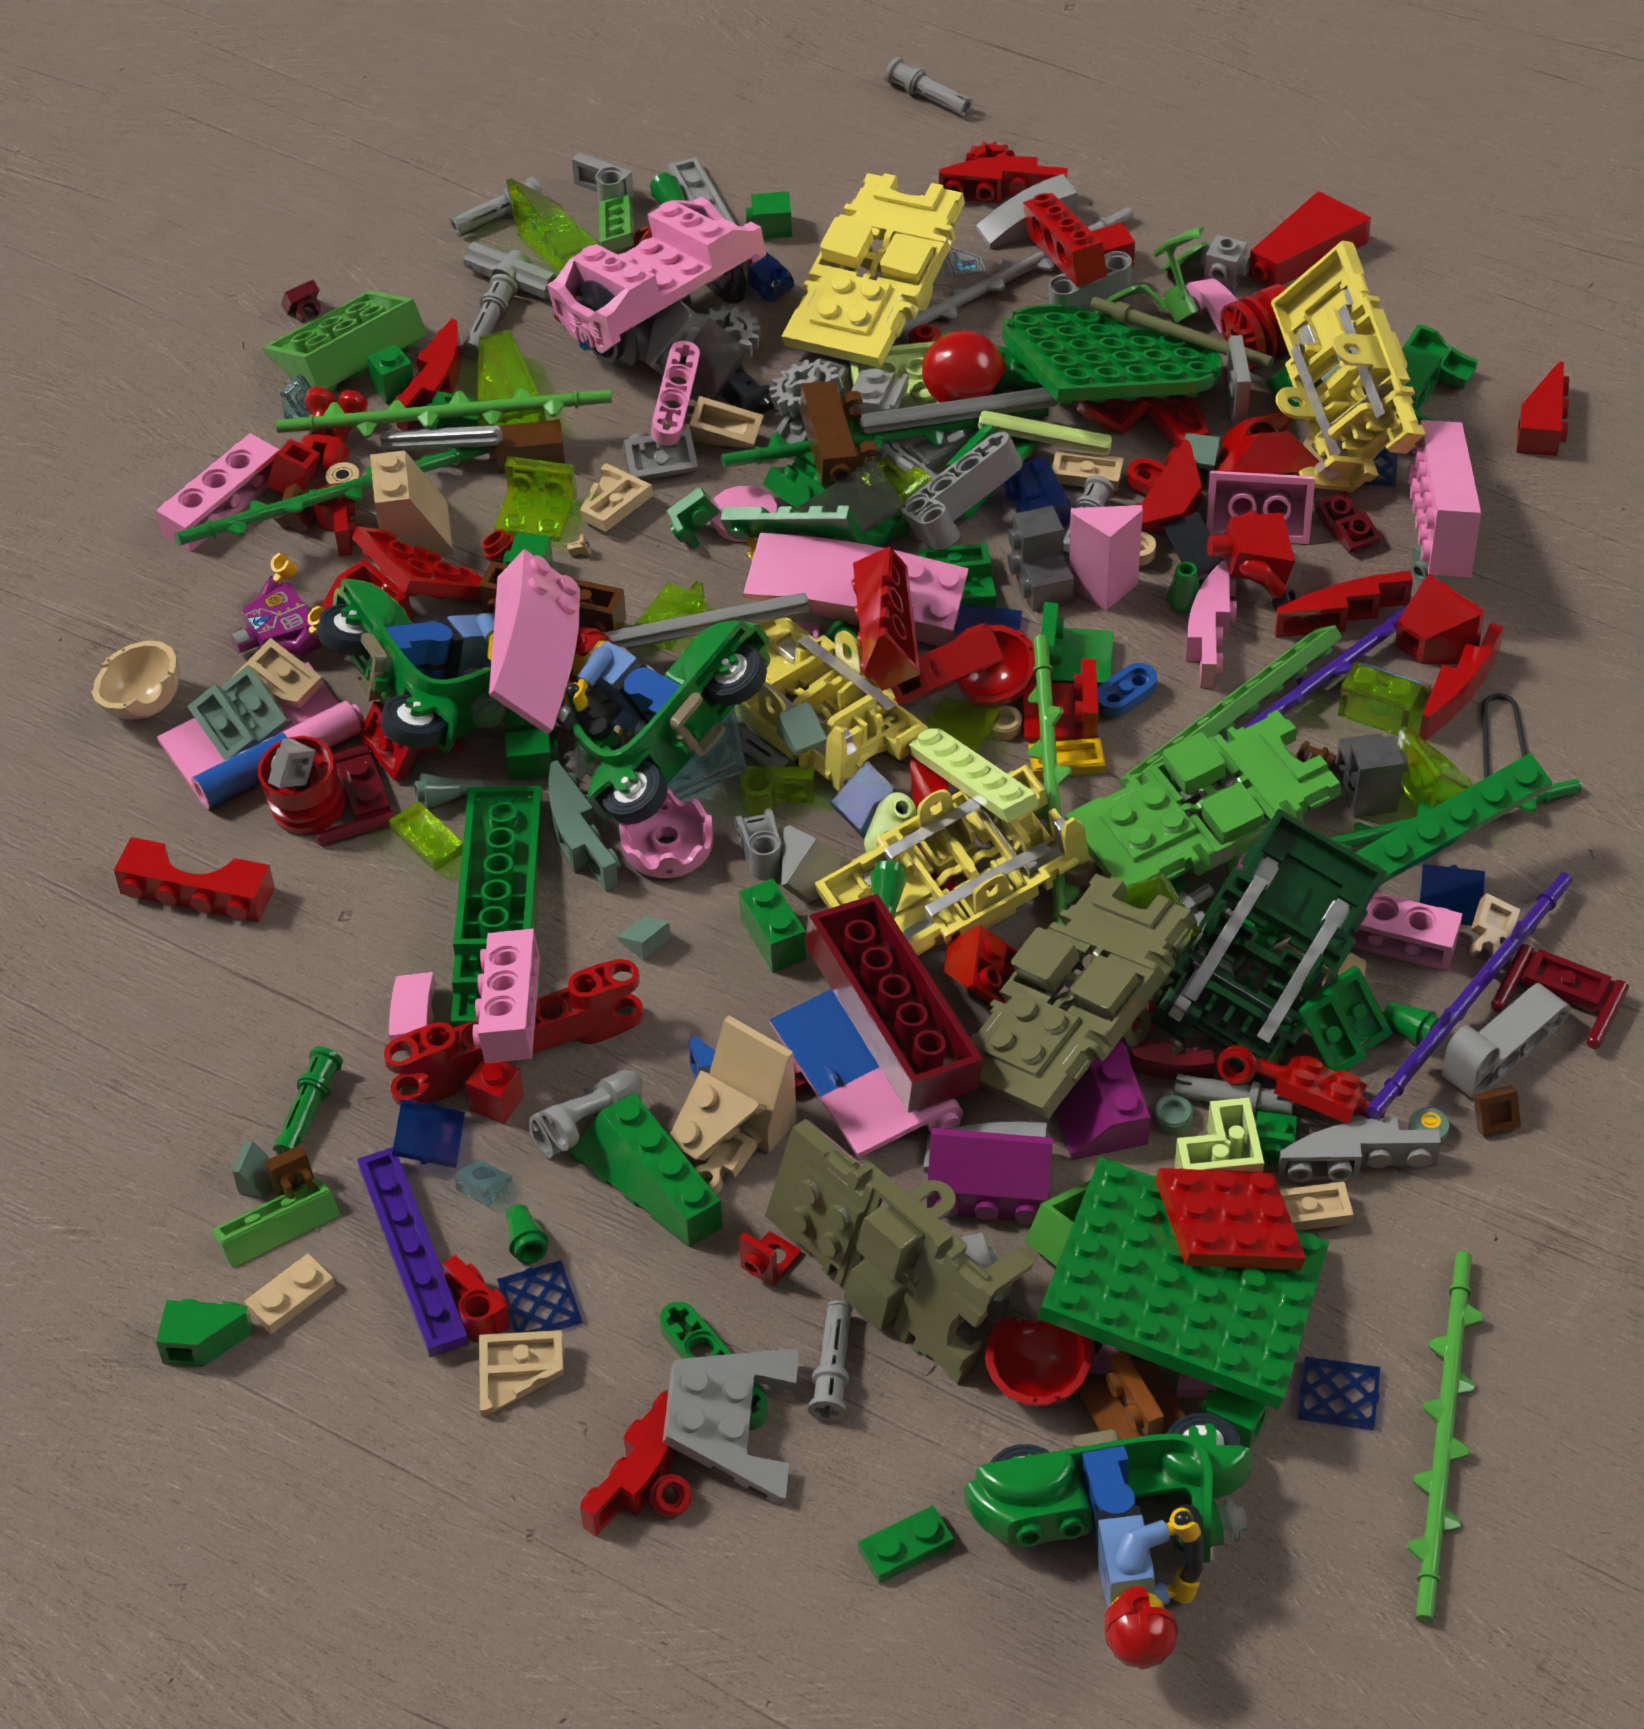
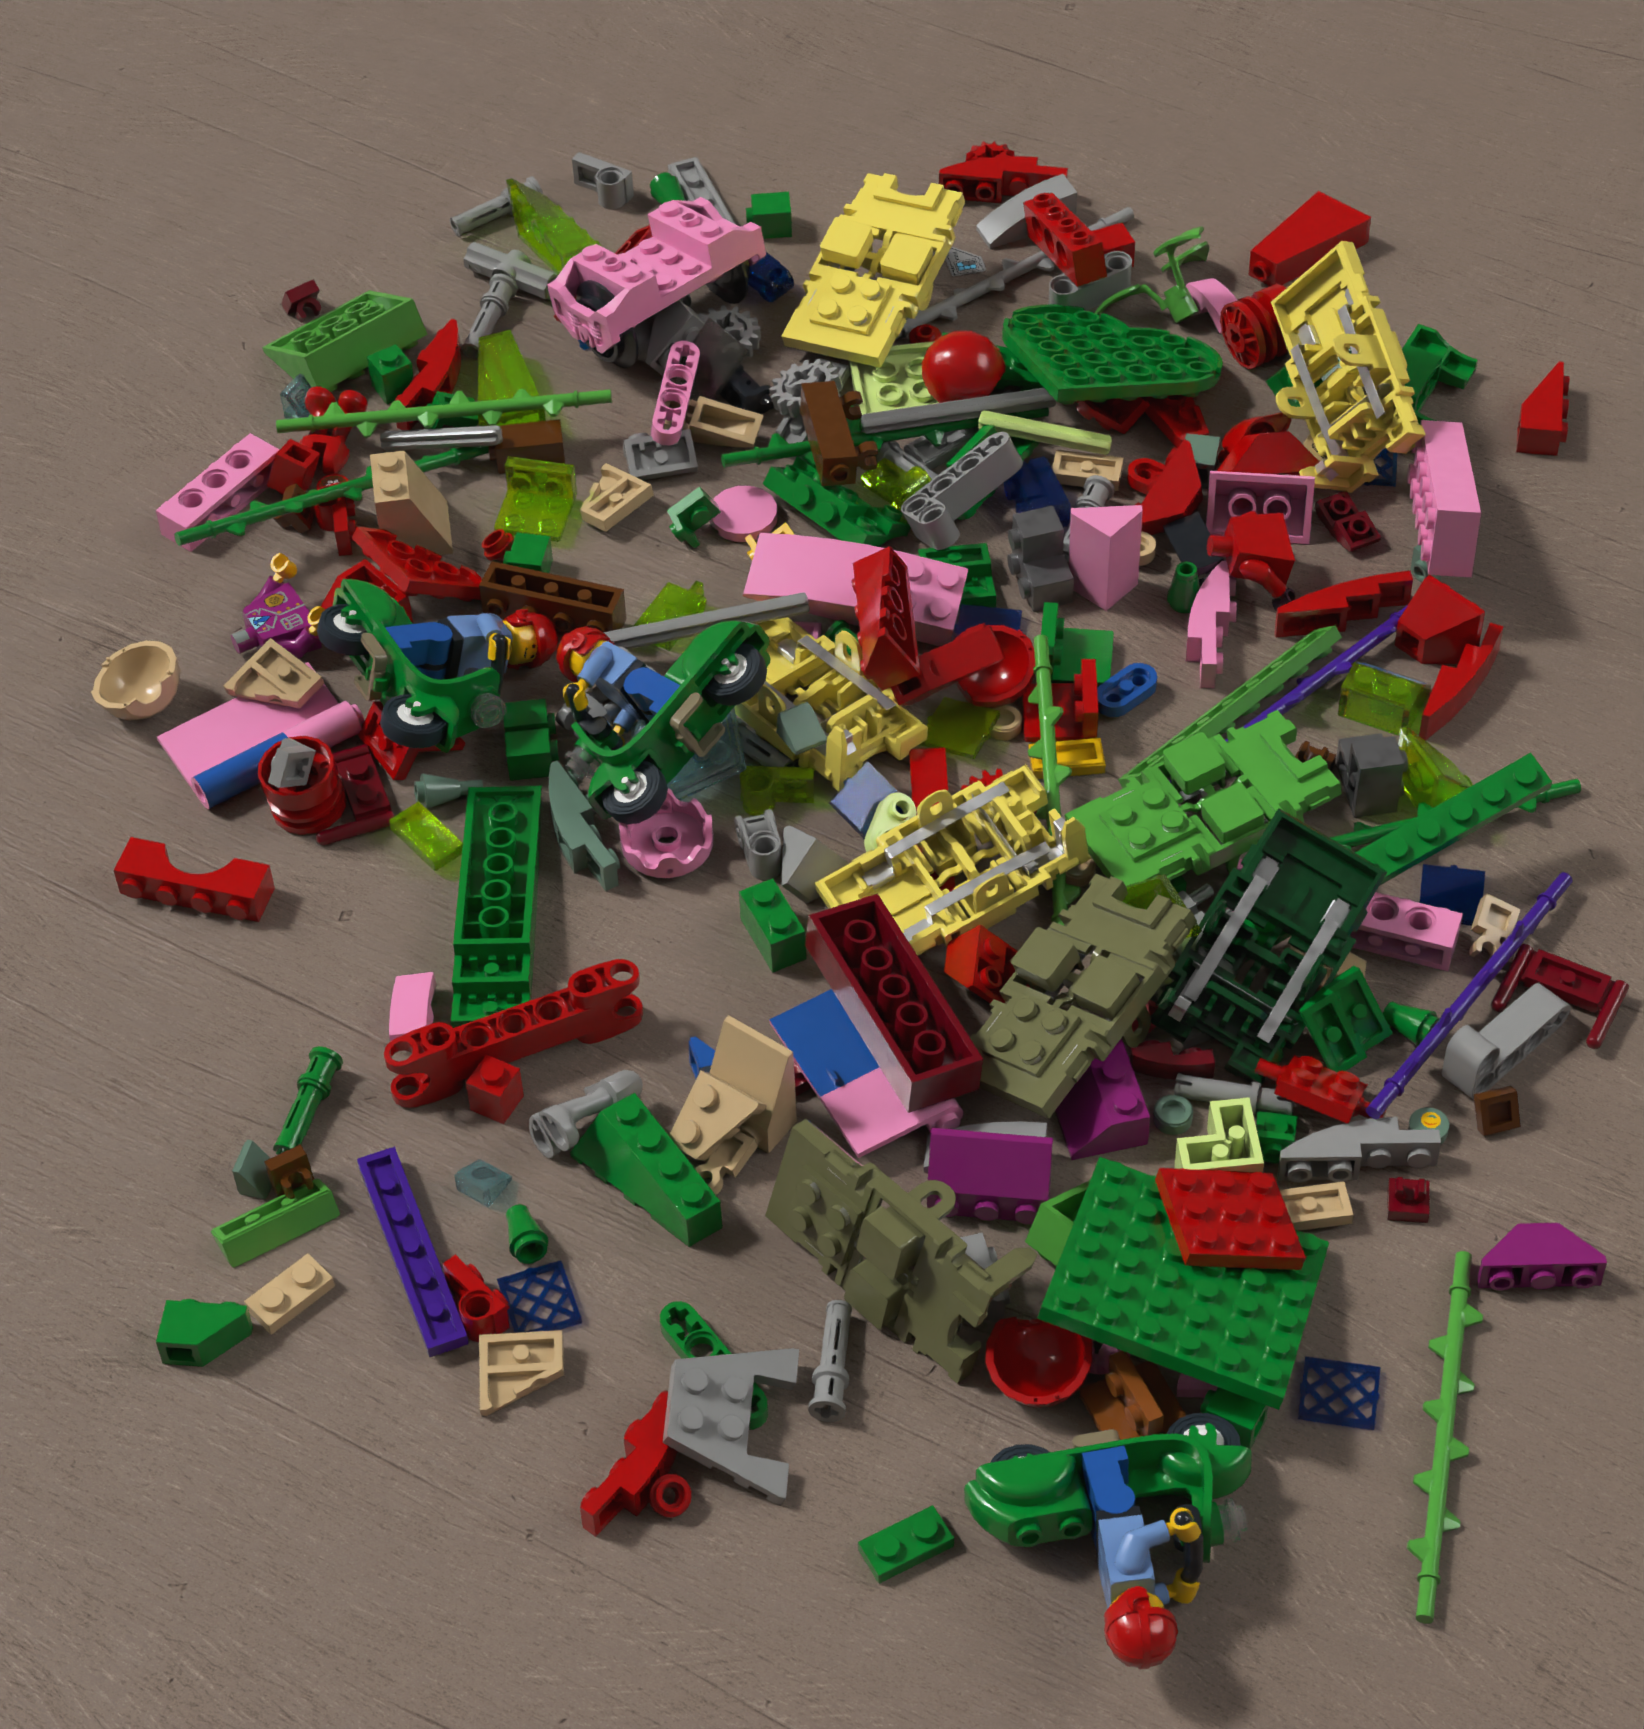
(239, 713): sand green slope -> none
(341, 473): tan tile -> none
(428, 1133): clear blue piece -> none
(507, 996): bright pink brick -> none
(533, 639): bright pink slope -> none
(579, 547): tan piece -> none
(616, 224): bright green plate -> none
(646, 936): sand green slope -> none
(751, 521): green wing -> none
(761, 1260): red bracket -> none
(865, 492): clear smoke piece -> none
(880, 390): light grey plate -> none
(889, 881): green cone -> none
(917, 82): light grey pin -> none
(973, 774): yellowish green plate -> none
(1125, 313): olive bar -> none
(1228, 257): light grey brick -> none
(1229, 1072): red plate -> none
(1237, 380): light grey tile -> none
(1408, 1200): none -> dark red tile
(1485, 727): black piece -> none
(1541, 1259): none -> magenta slope

